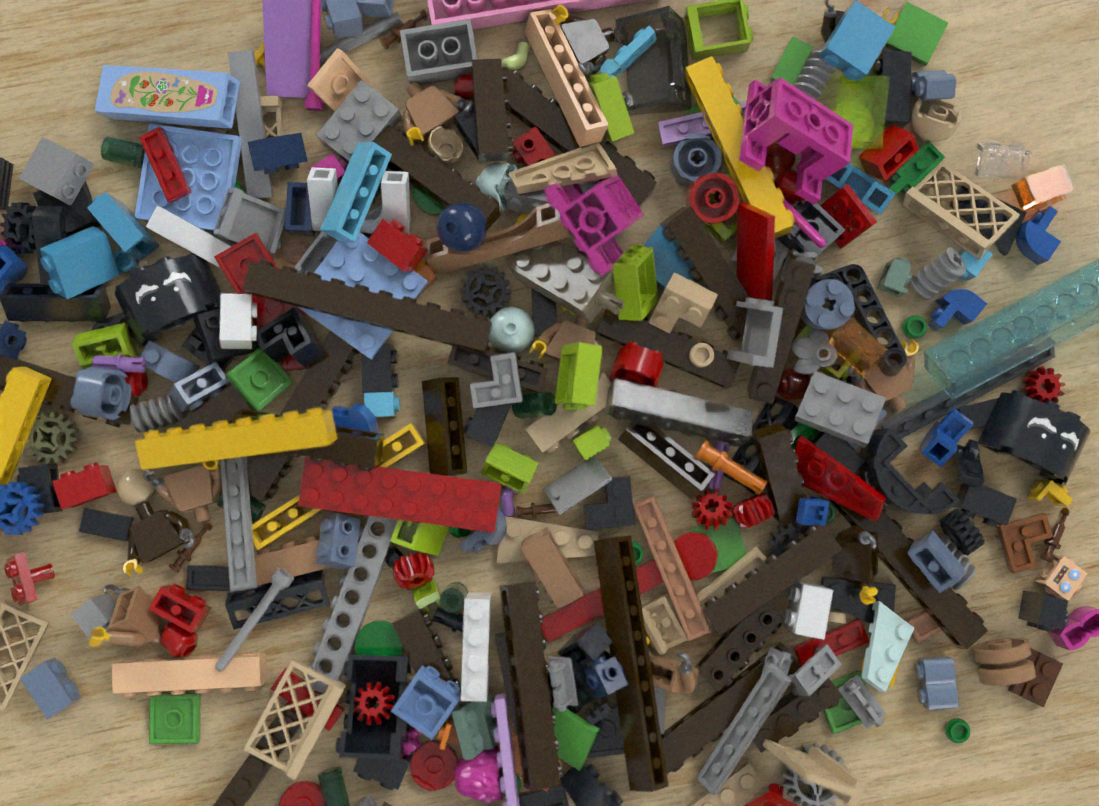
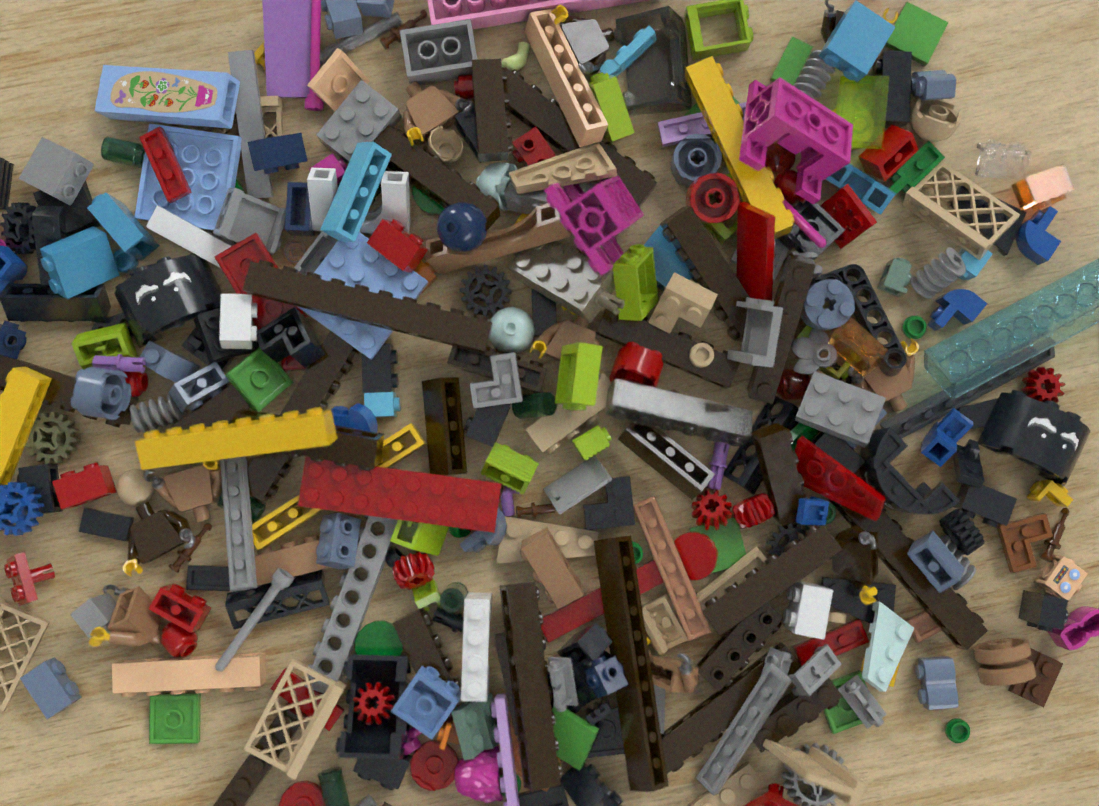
(720, 461): orange pin -> none

